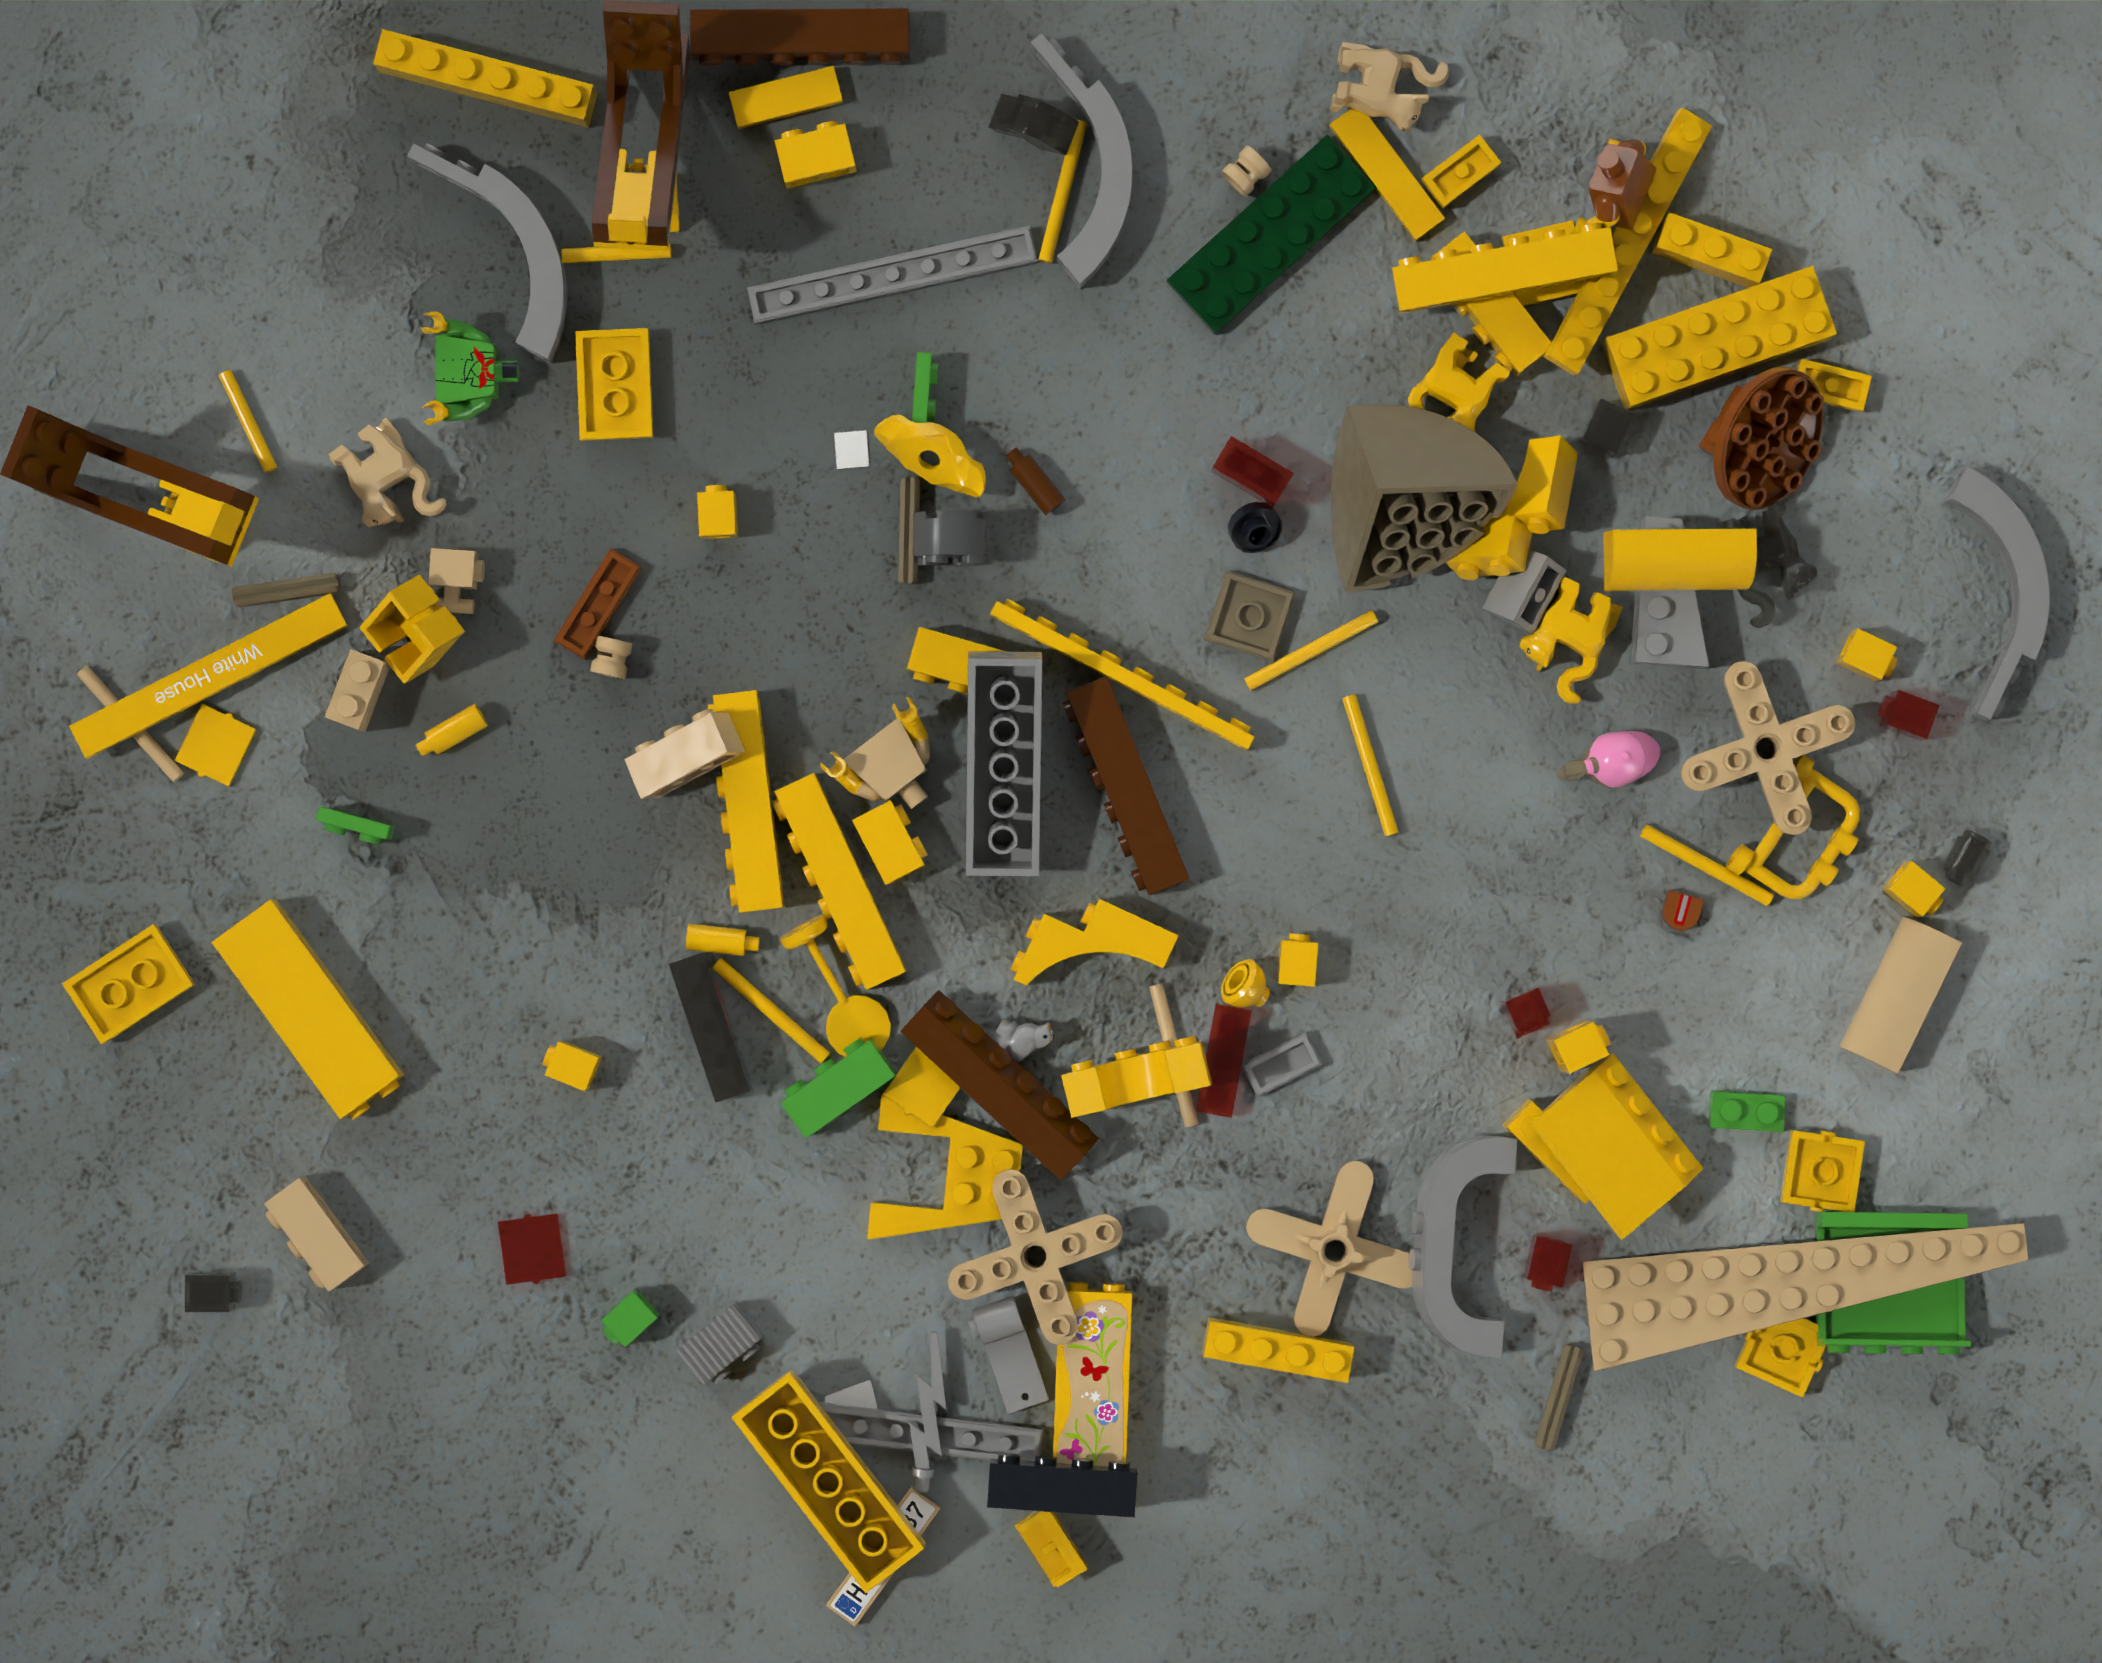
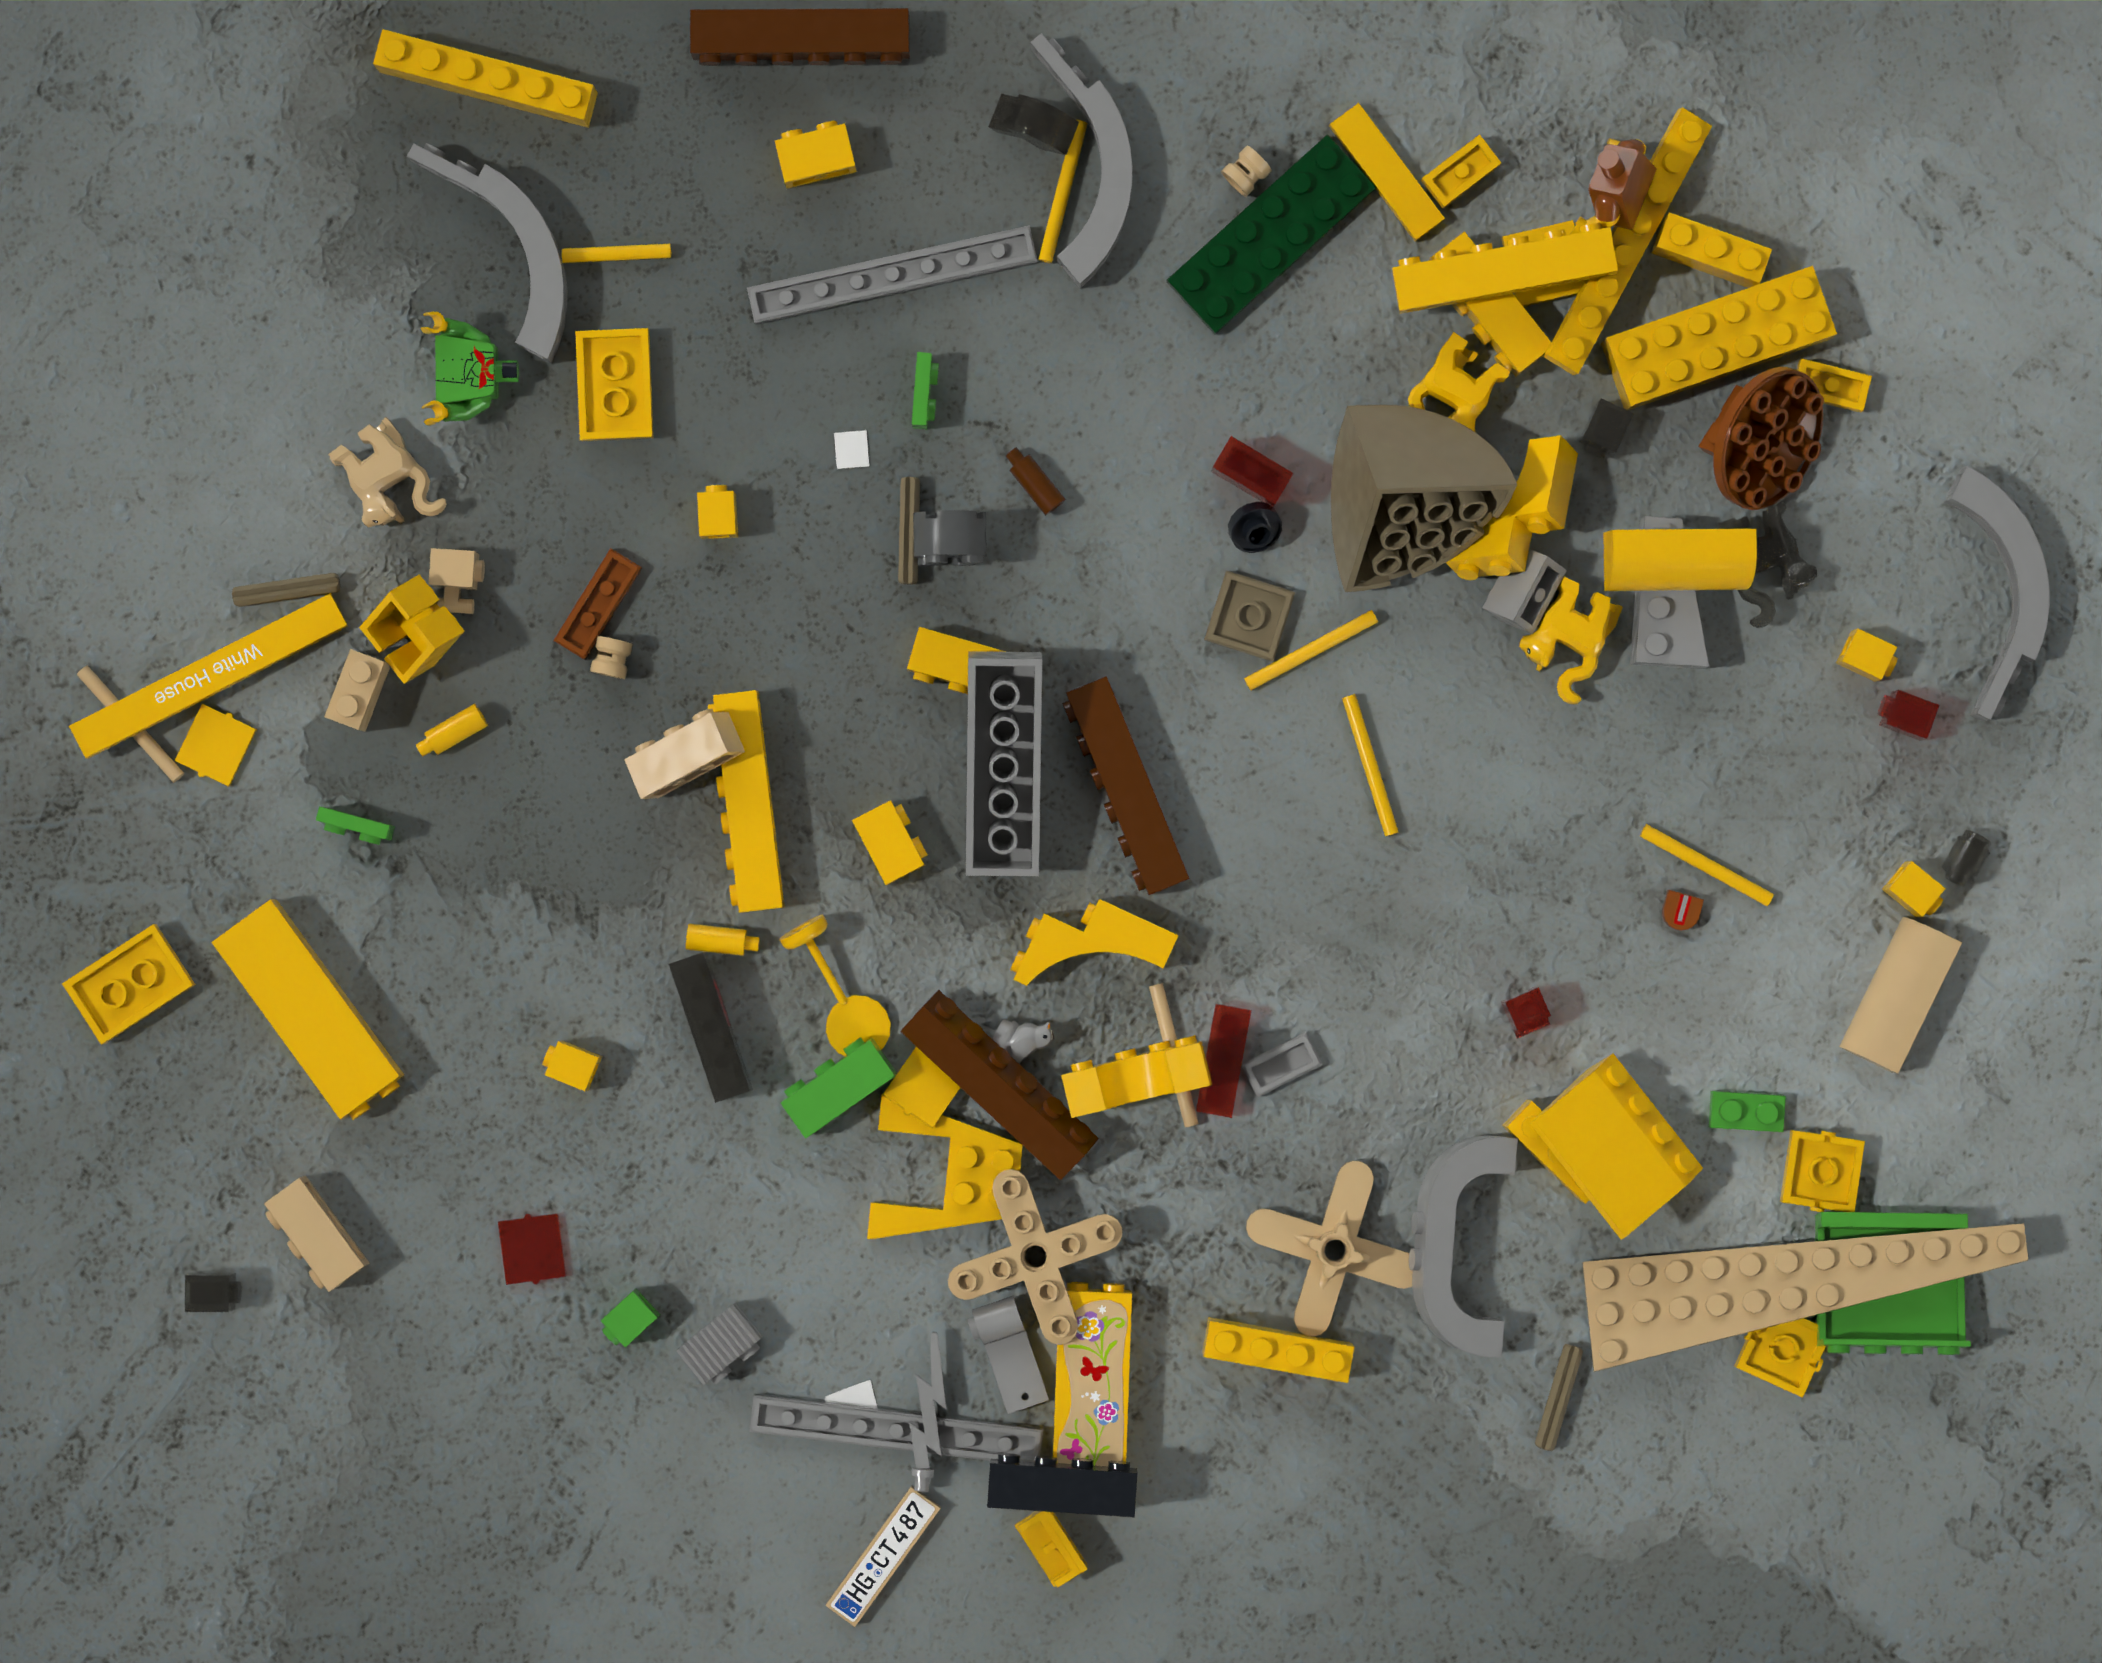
(198, 516): reddish brown piece -> none
(247, 421): yellow piece -> none
(638, 201): reddish brown piece -> none
(769, 1009): yellow bar -> none
(785, 97): yellow tile -> none
(828, 1480): yellow brick -> none
(840, 882): yellow brick -> none
(888, 761): tan torso -> none
(909, 439): yellow piece -> none
(1109, 665): yellow plate -> none
(1245, 985): yellow brick -> none
(1297, 961): yellow brick -> none
(1376, 90): tan animal -> none
(1547, 1262): clear red brick -> none
(1579, 1046): yellow brick -> none
(1614, 759): bright pink hair -> none
(1788, 739): tan piece -> none
(1822, 869): yellow bar -> none

